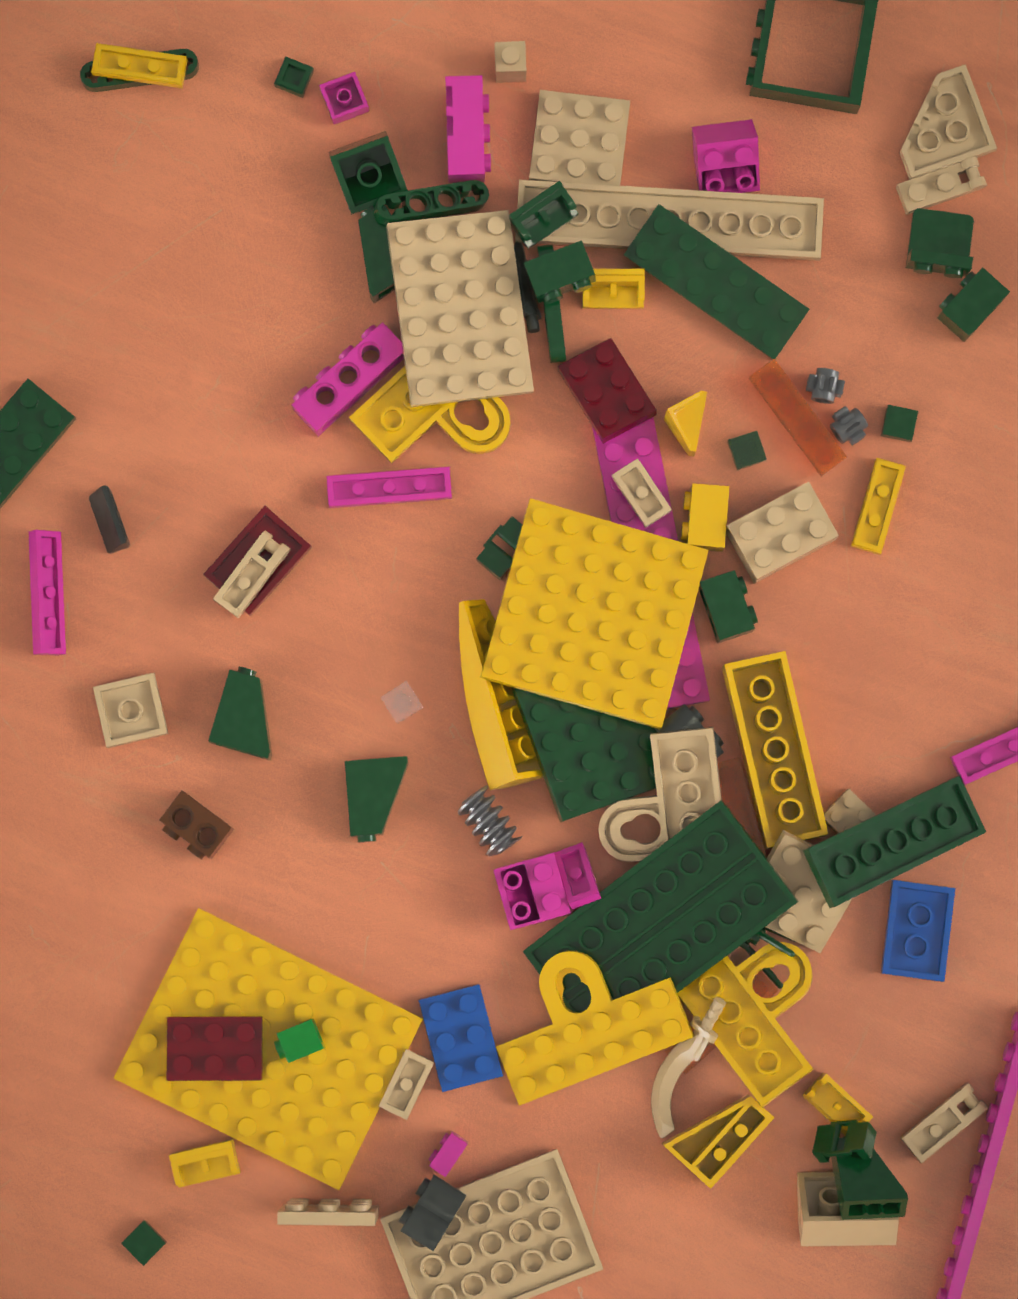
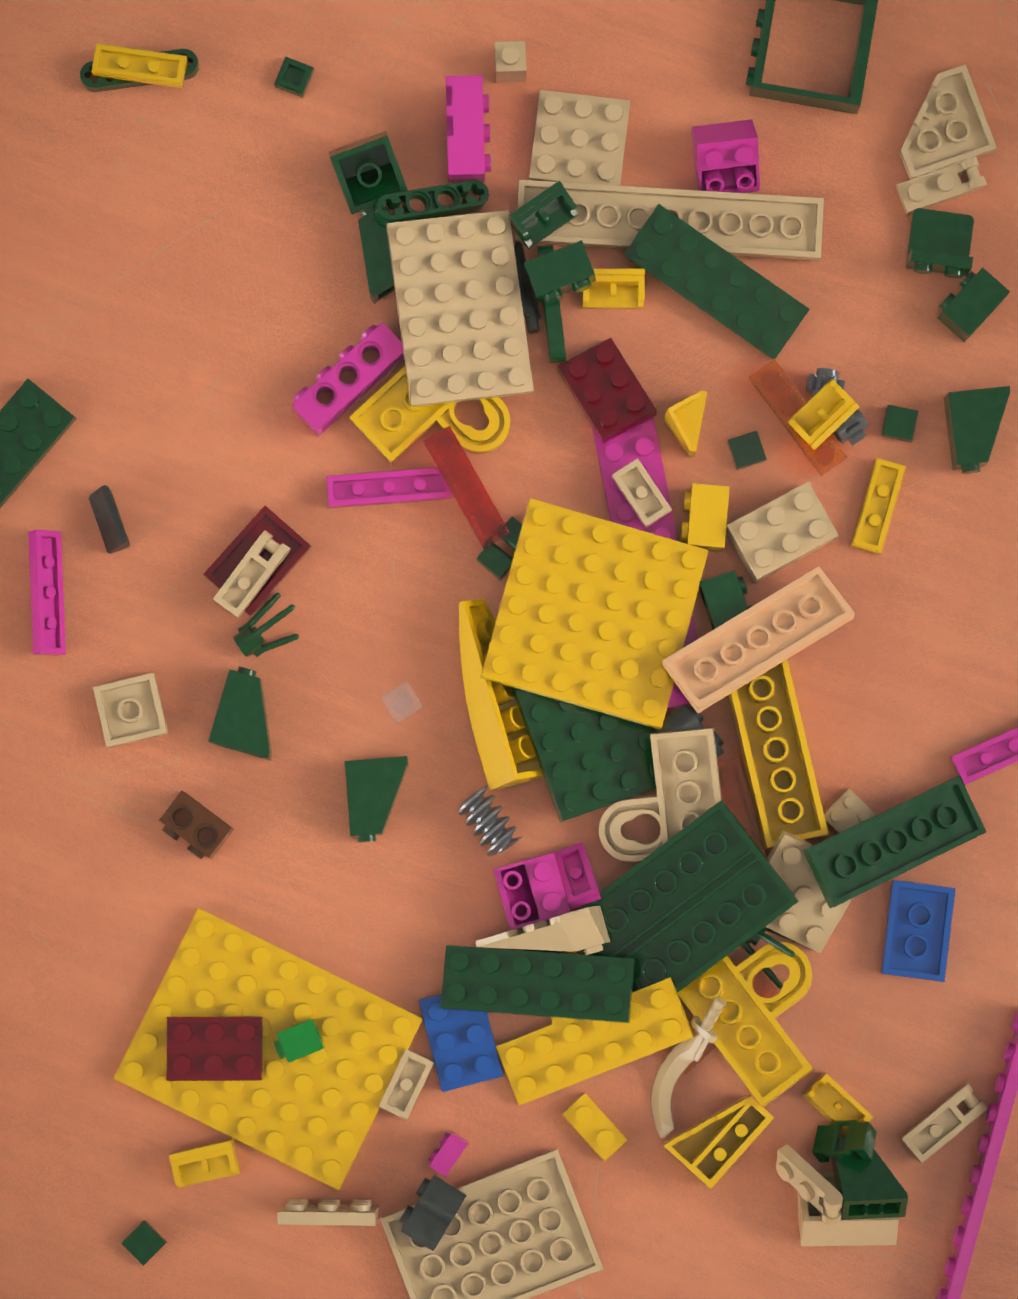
(250, 638): none -> dark green plant
(344, 98): dark pink piece -> none
(466, 487): none -> clear red plate
(537, 984): none -> dark green plate
(567, 932): none -> tan wedge
(594, 1127): none -> yellow plate
(758, 639): none -> light nougat plate
(810, 1184): none -> tan plate
(823, 414): none -> yellow hinge
(973, 425): none -> dark green slope

